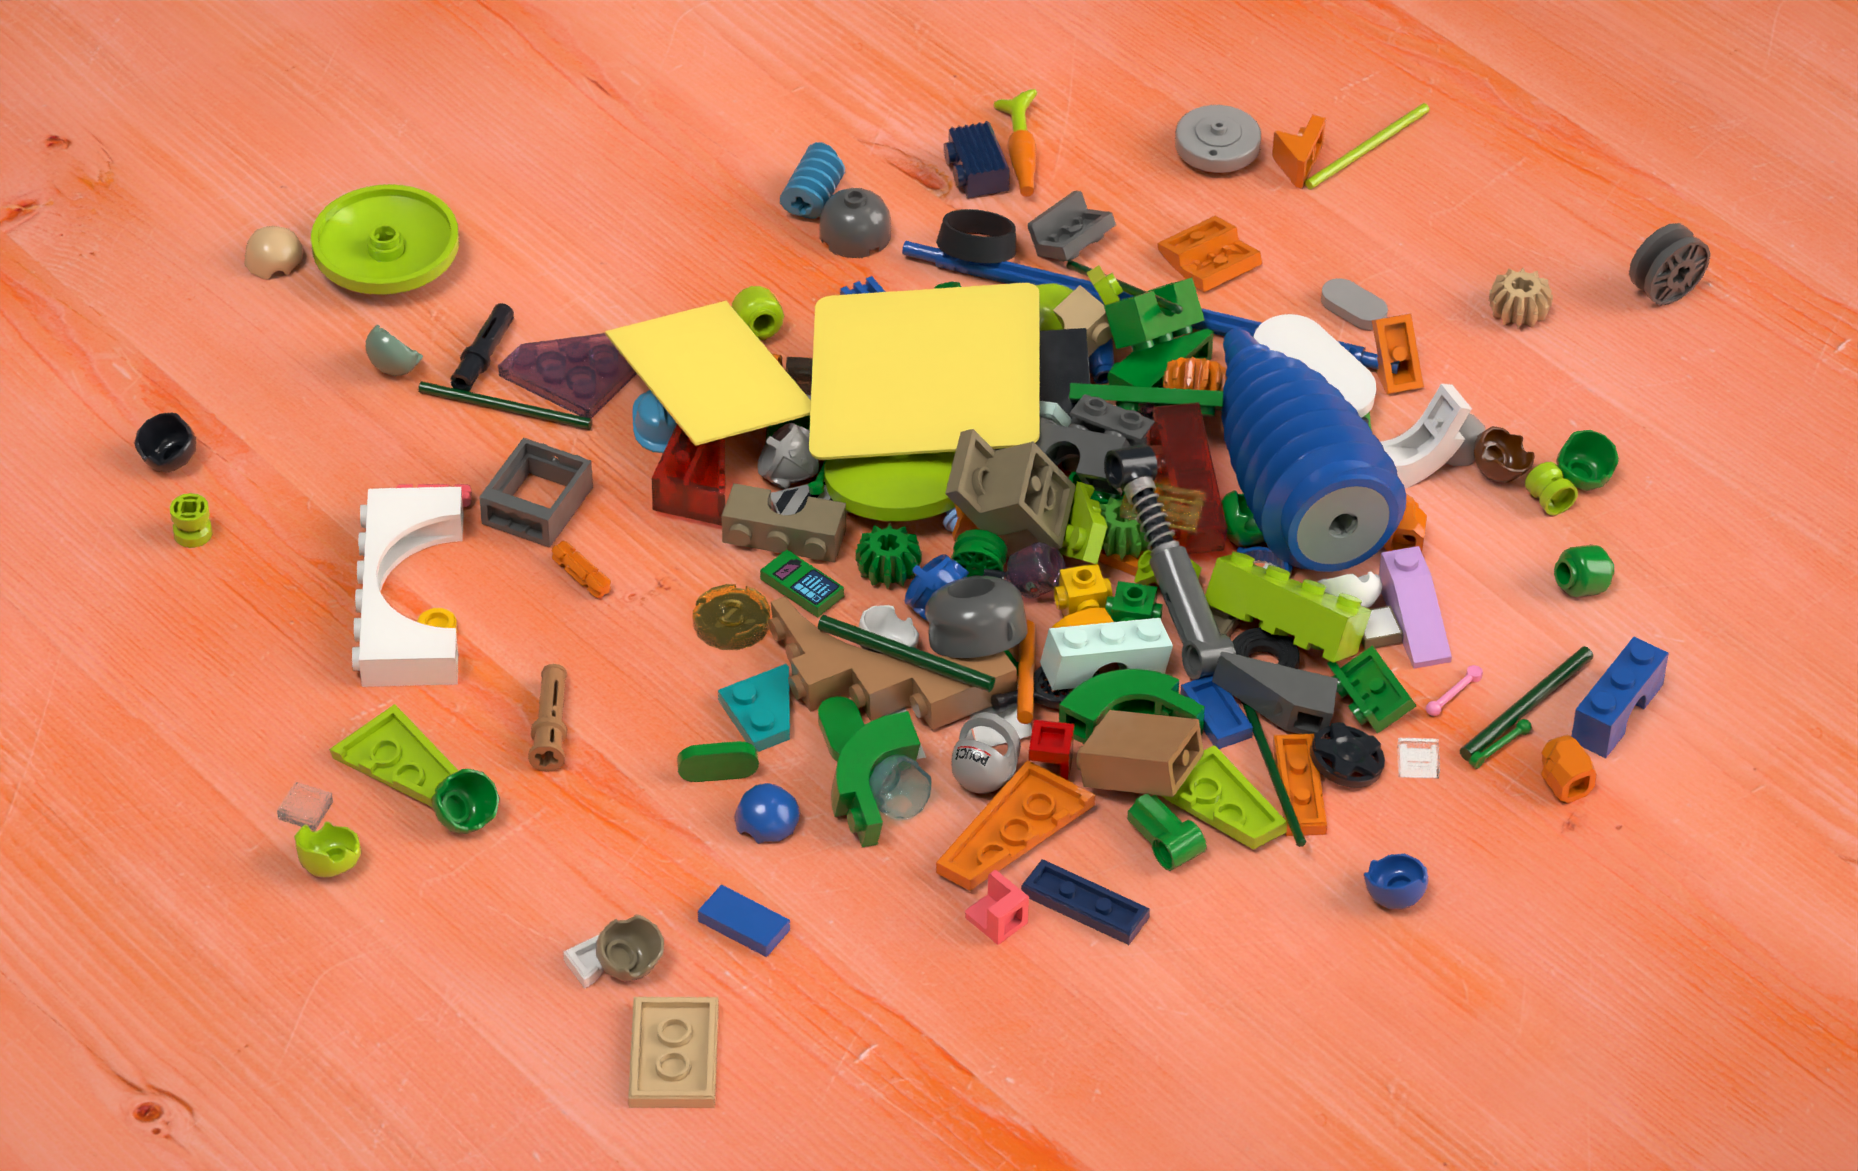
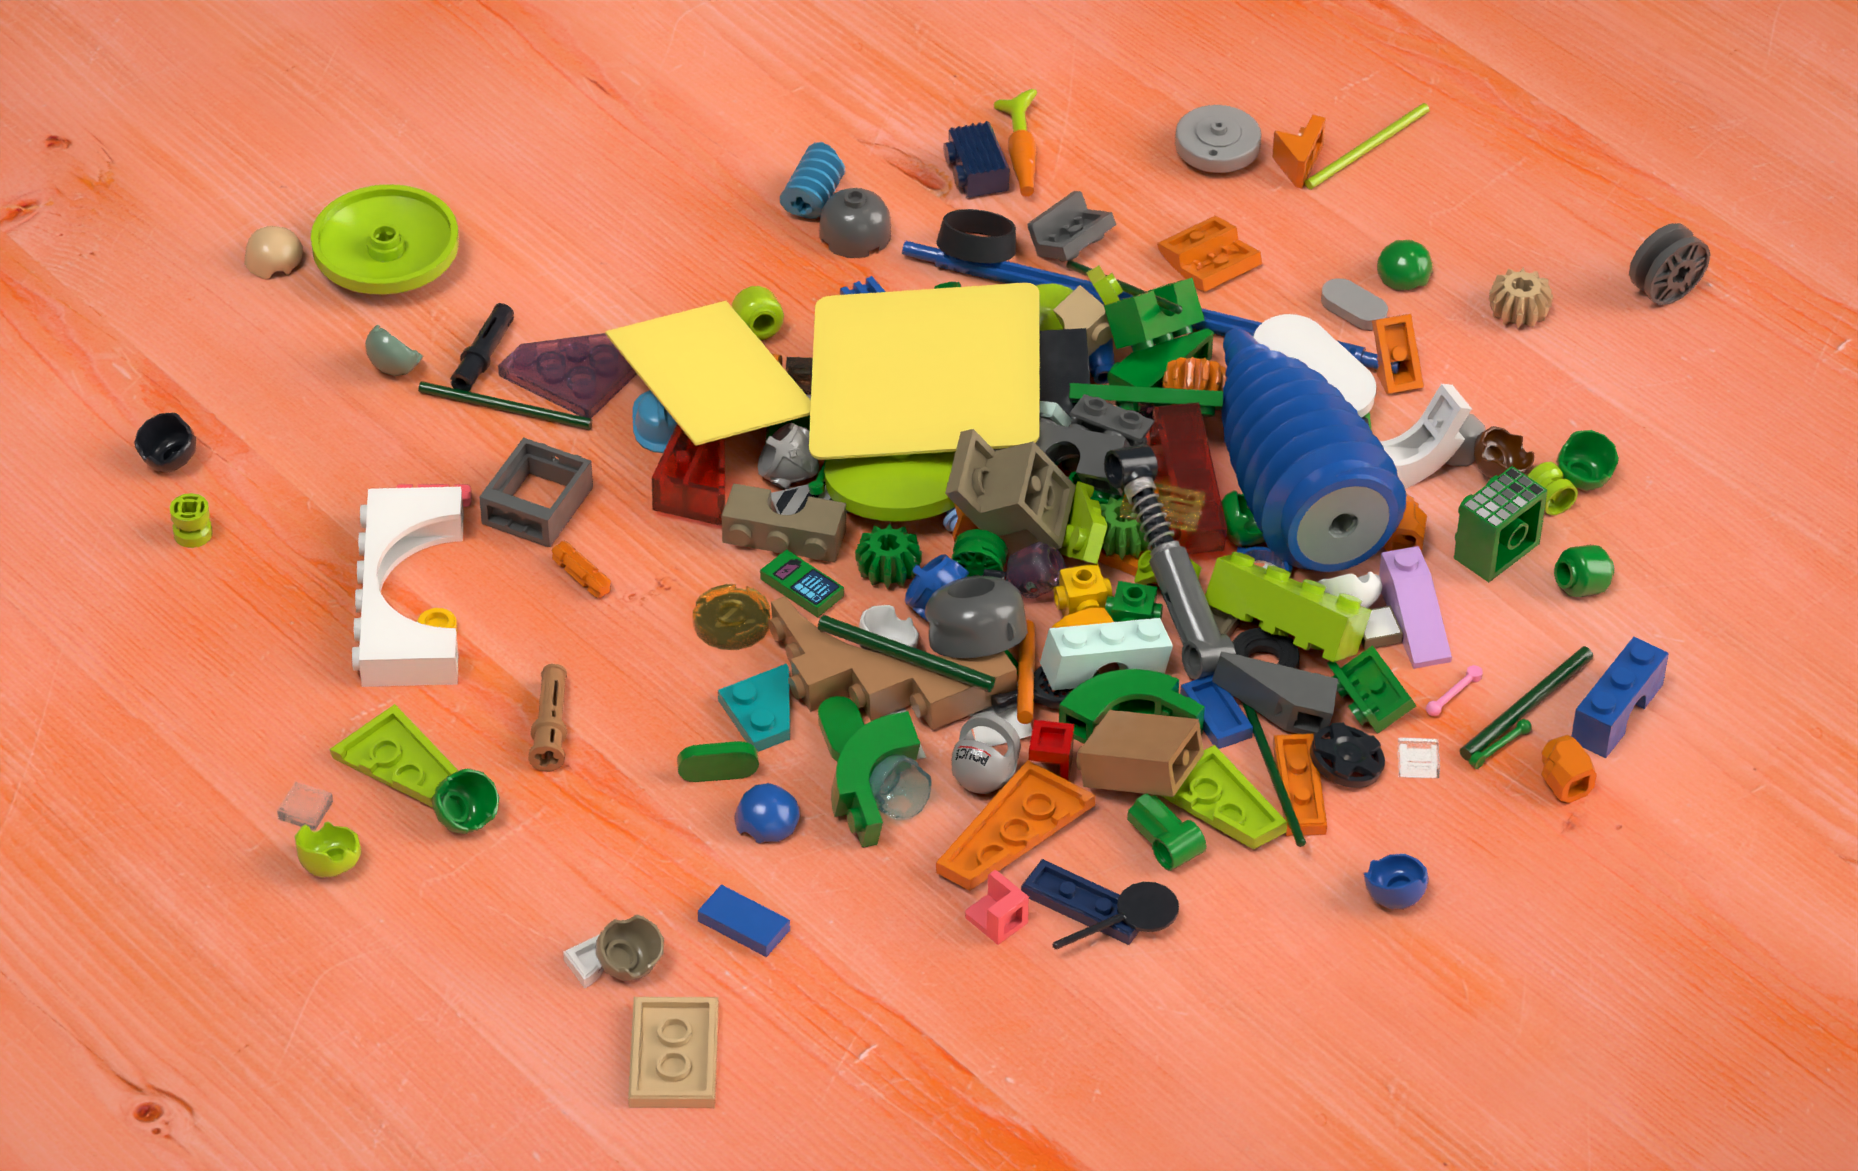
(1140, 906): none -> black piece
(1405, 265): none -> green hair
(1500, 523): none -> green brick

